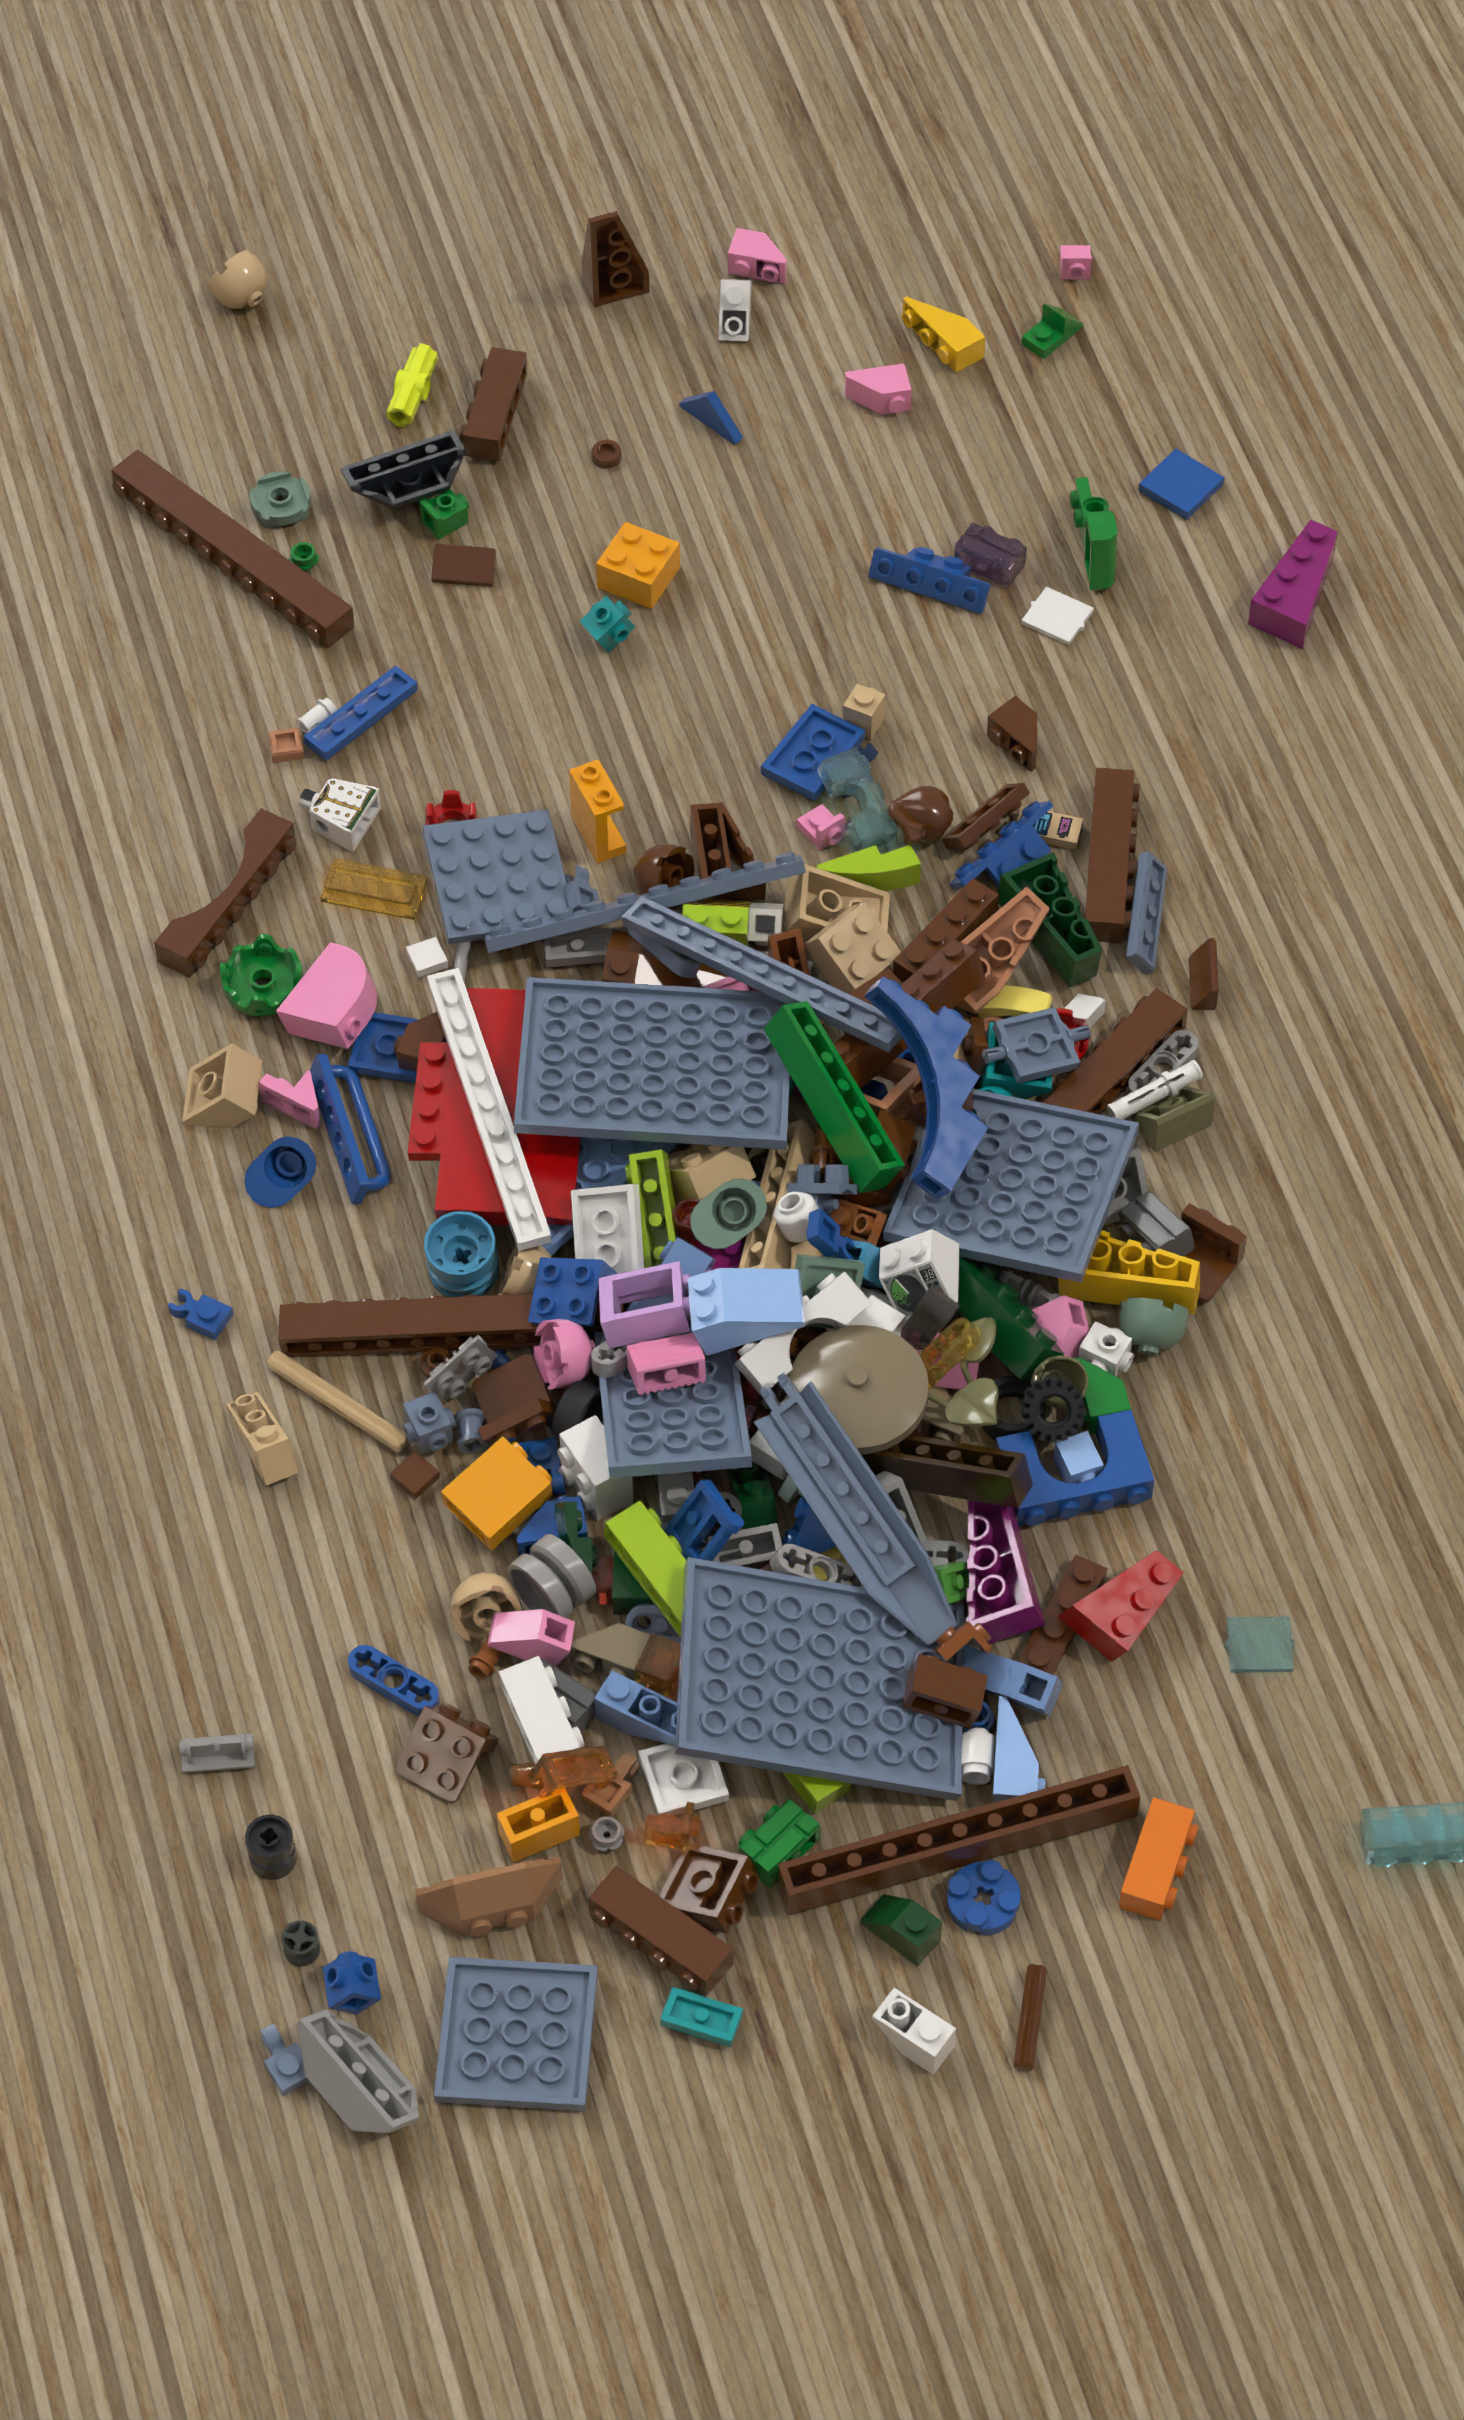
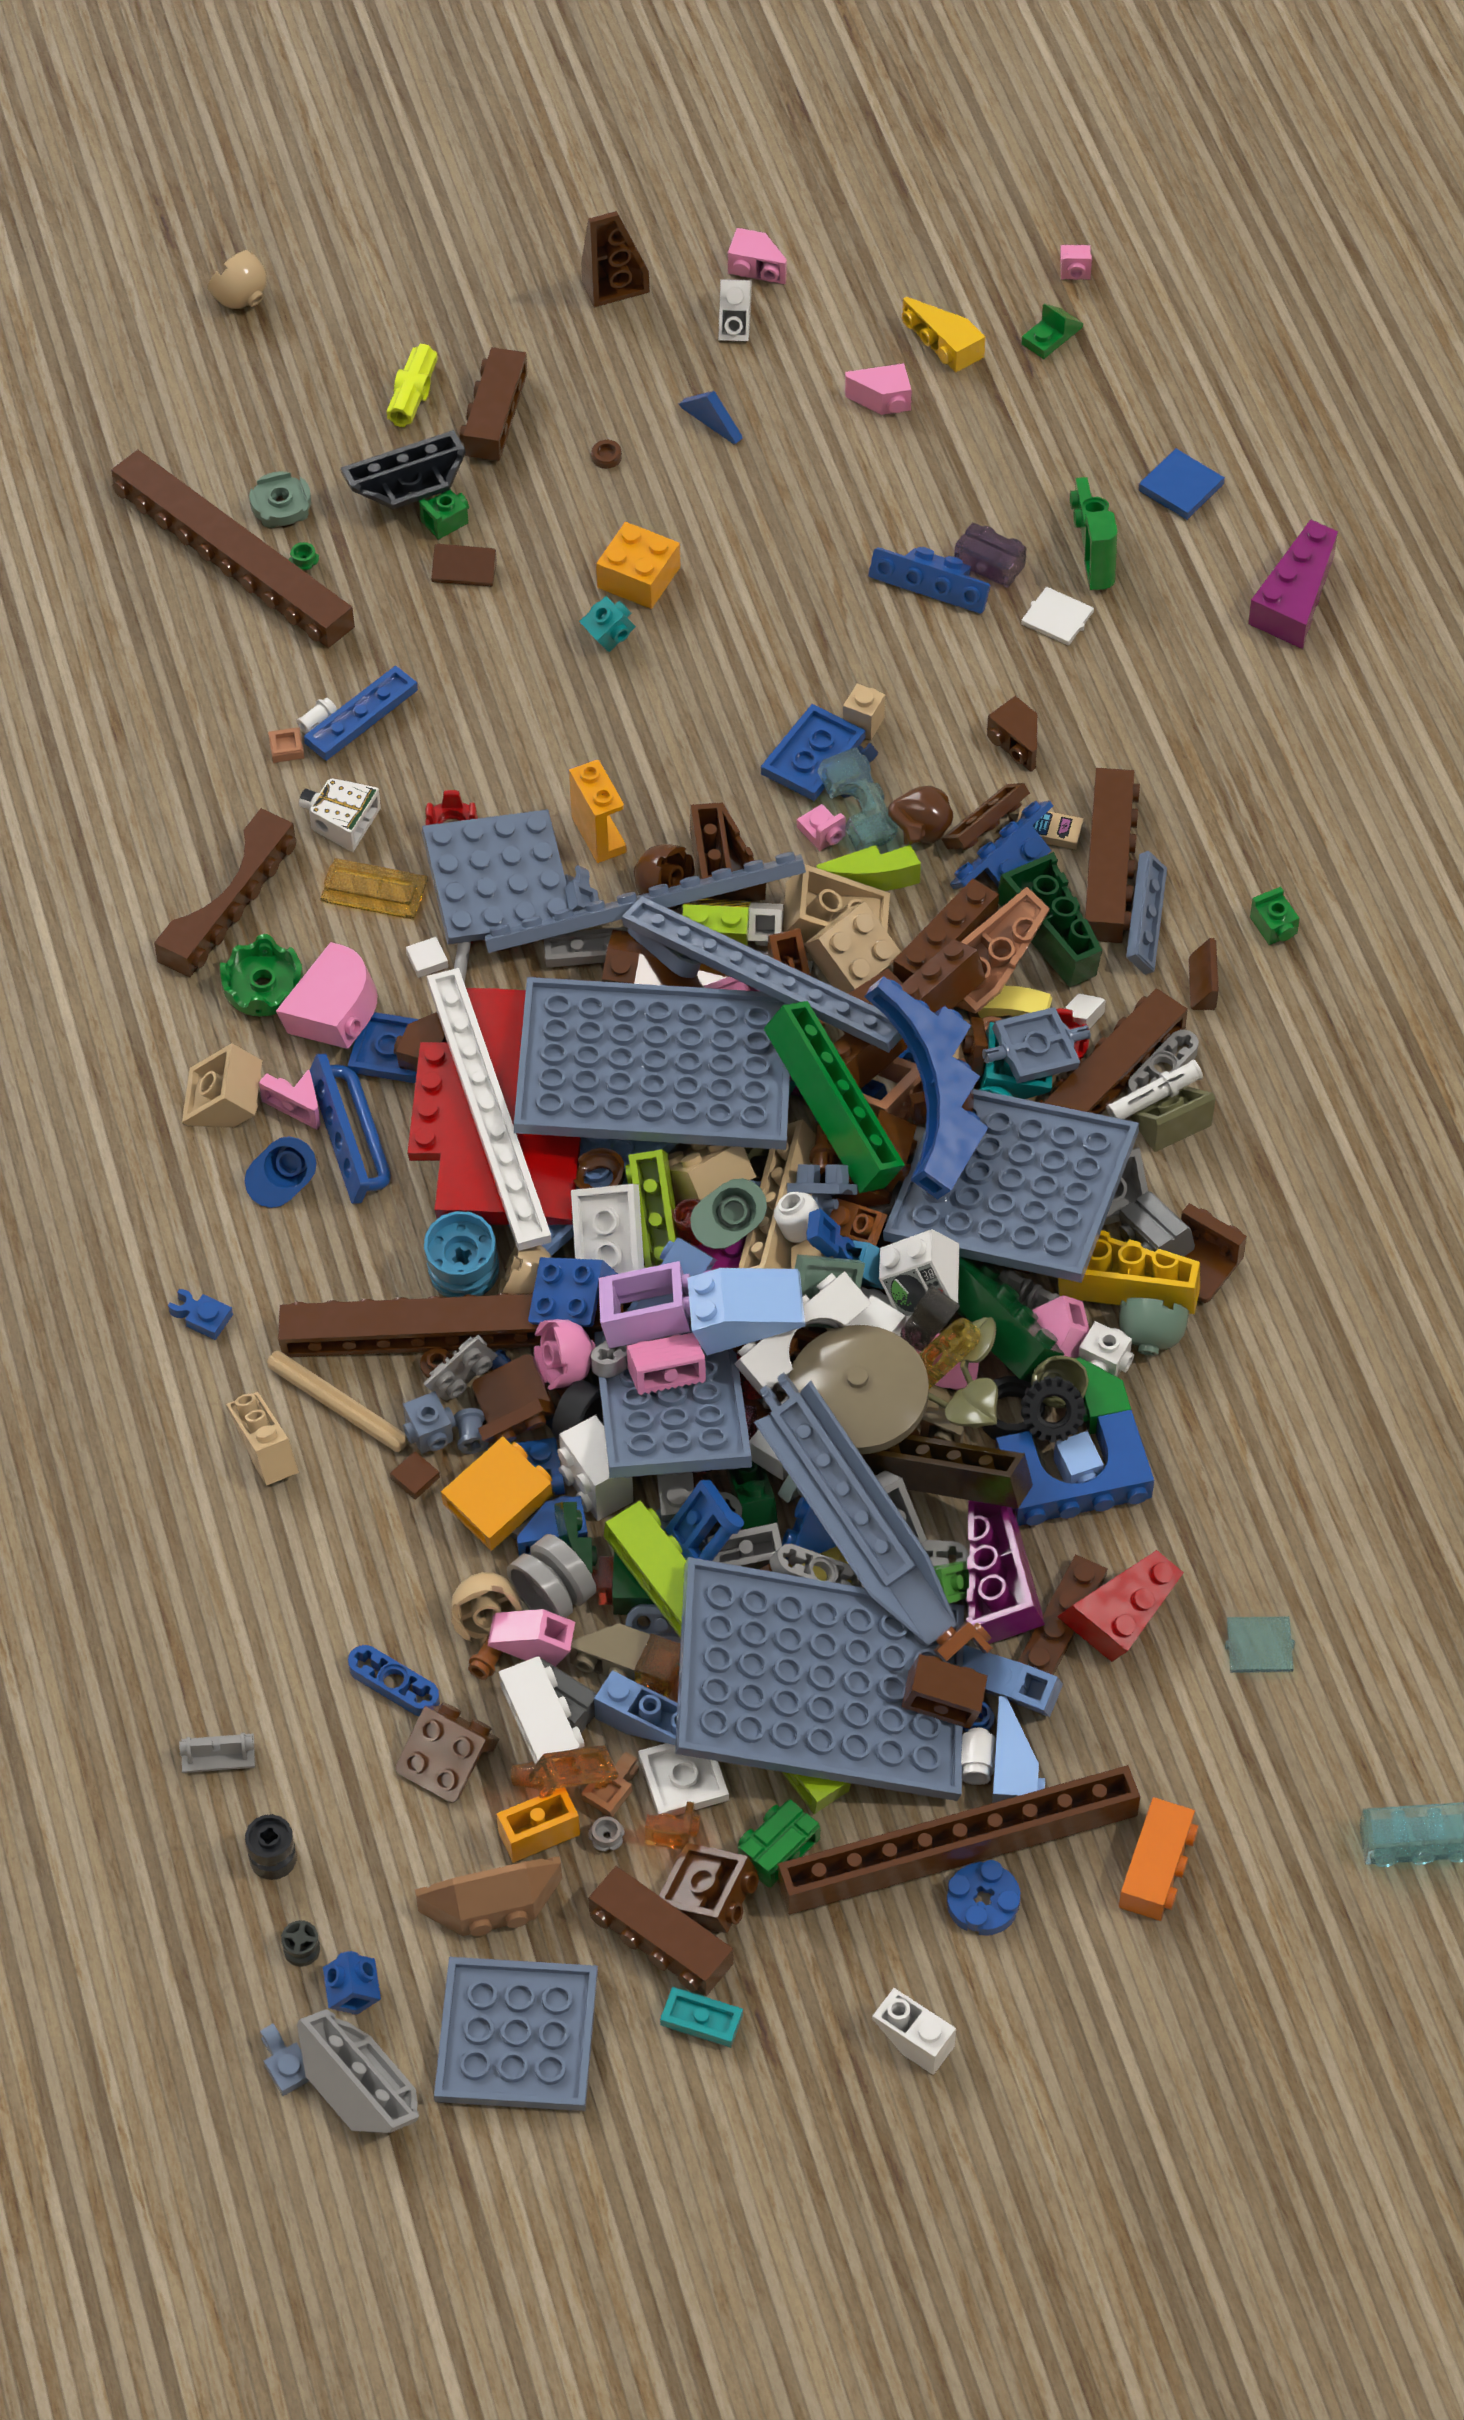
(598, 1159): none -> reddish brown piece
(904, 1926): dark green slope -> none
(1030, 2017): reddish brown axle -> none
(1274, 916): none -> green brick

